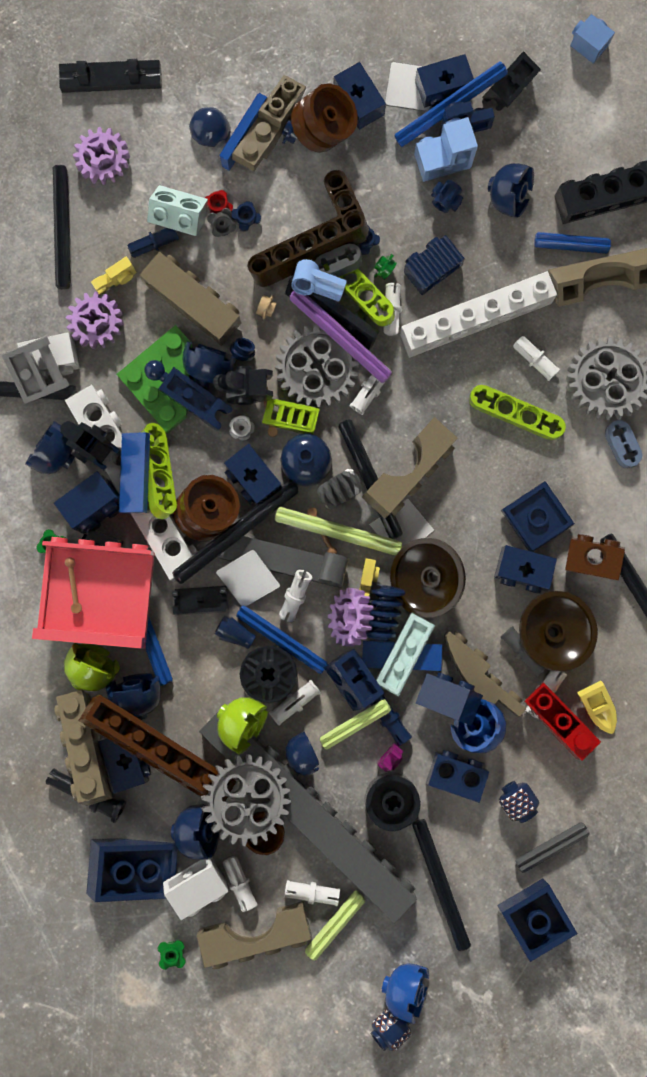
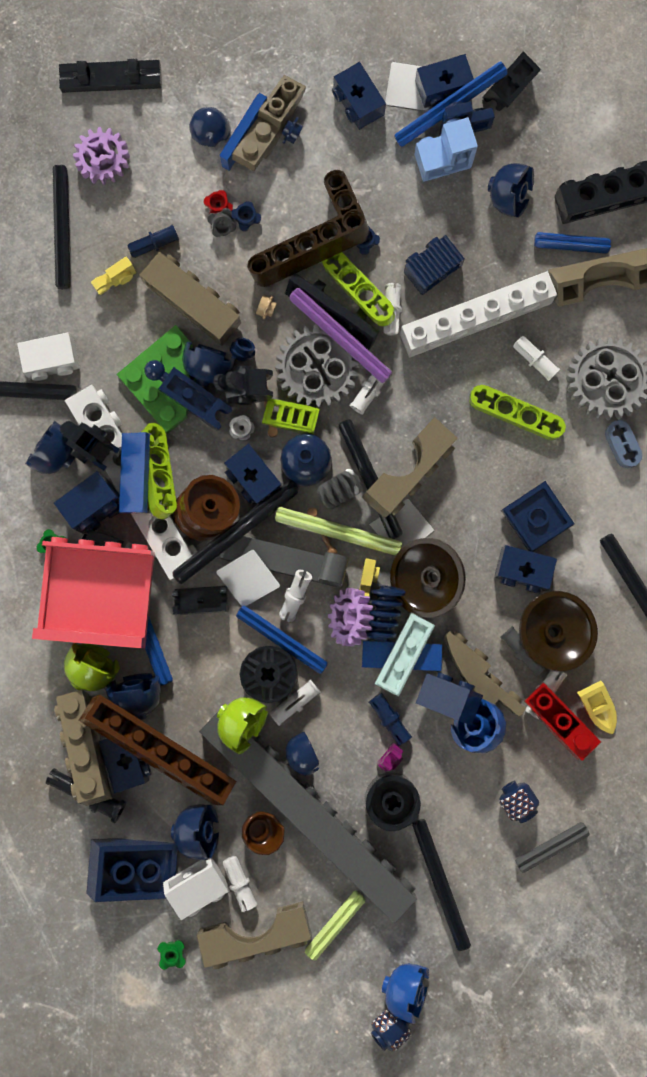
(27, 373): light grey plate -> none
(76, 606): medium nougat hinge -> none
(86, 312): lavender gear -> none
(177, 210): light aqua brick -> none
(233, 632): dark blue cone -> none
(244, 825): light grey gear -> none
(310, 279): light blue piece -> none
(312, 893): white pin -> none
(324, 118): reddish brown wheel -> none
(338, 260): dark grey beam -> none
(354, 680): dark blue brick -> none
(355, 724): yellowish green axle -> none
(384, 266): green plate -> none
(447, 196): dark blue gear -> none
(455, 781): dark blue brick -> none
(537, 919): dark blue brick -> none
(579, 562): reddish brown brick -> none
(591, 38): medium blue brick -> none

